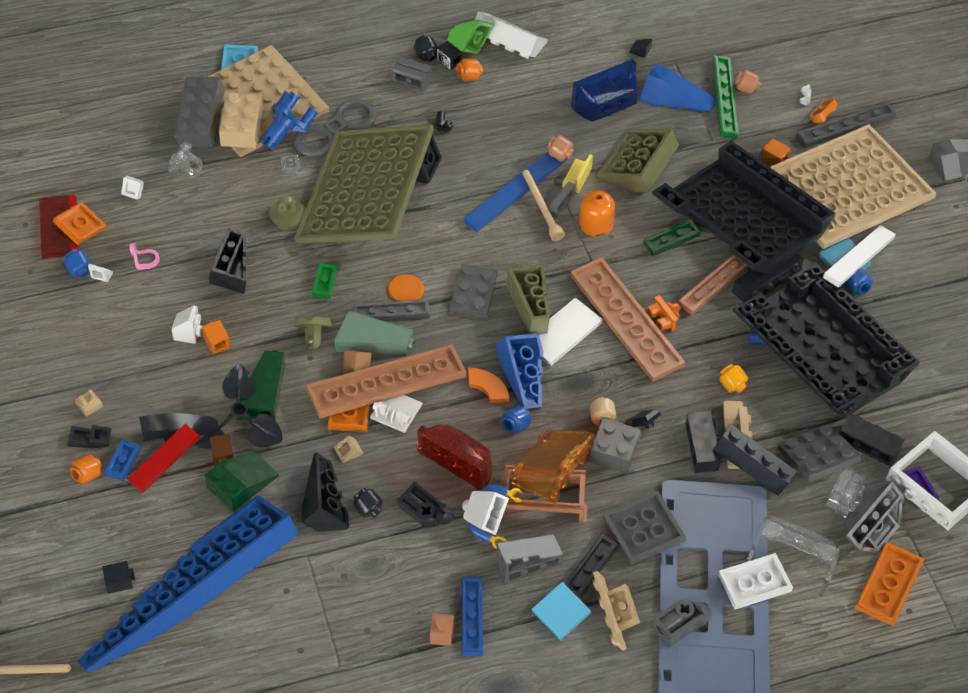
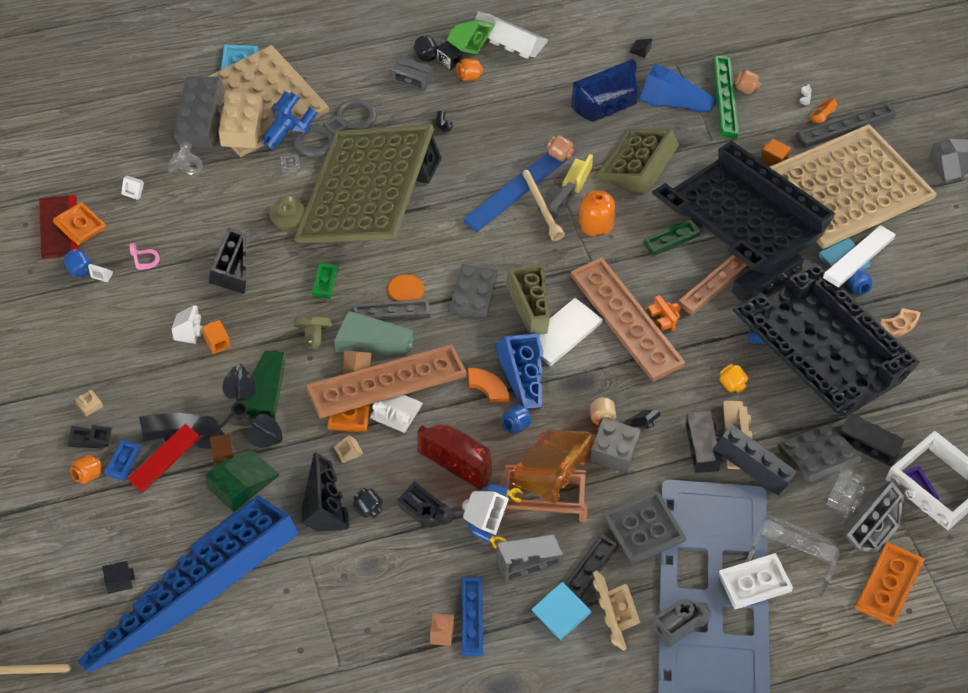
(901, 323): none -> light nougat tile

